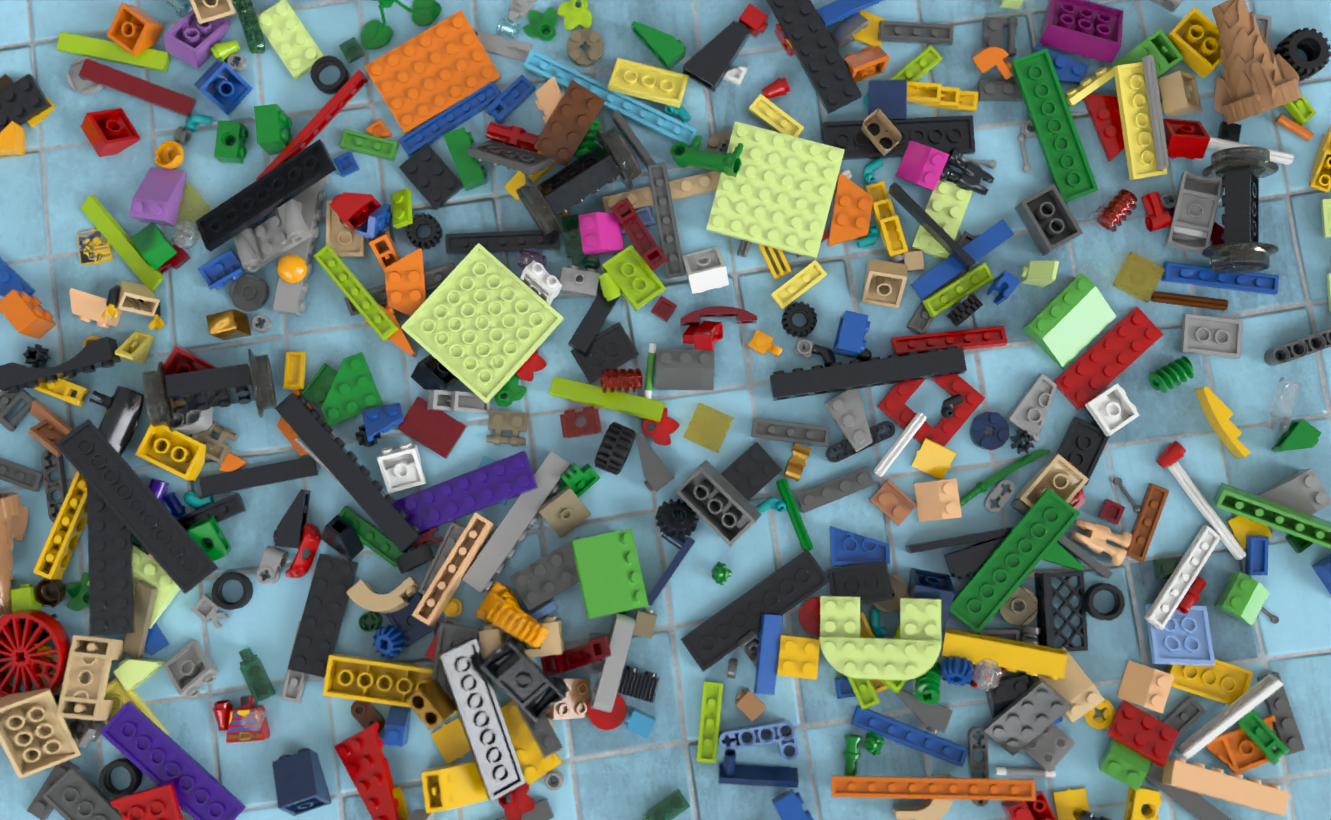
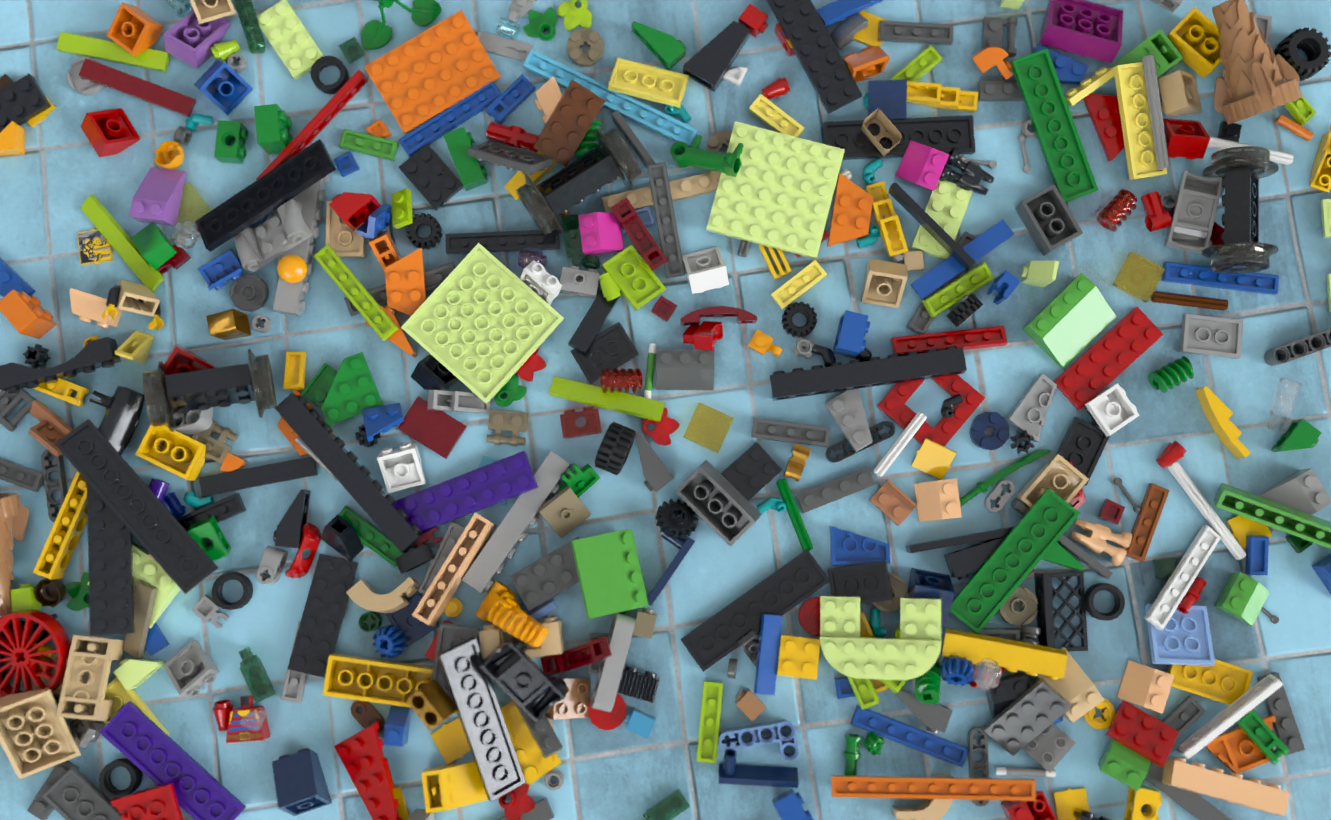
(720, 573): green plant -> none

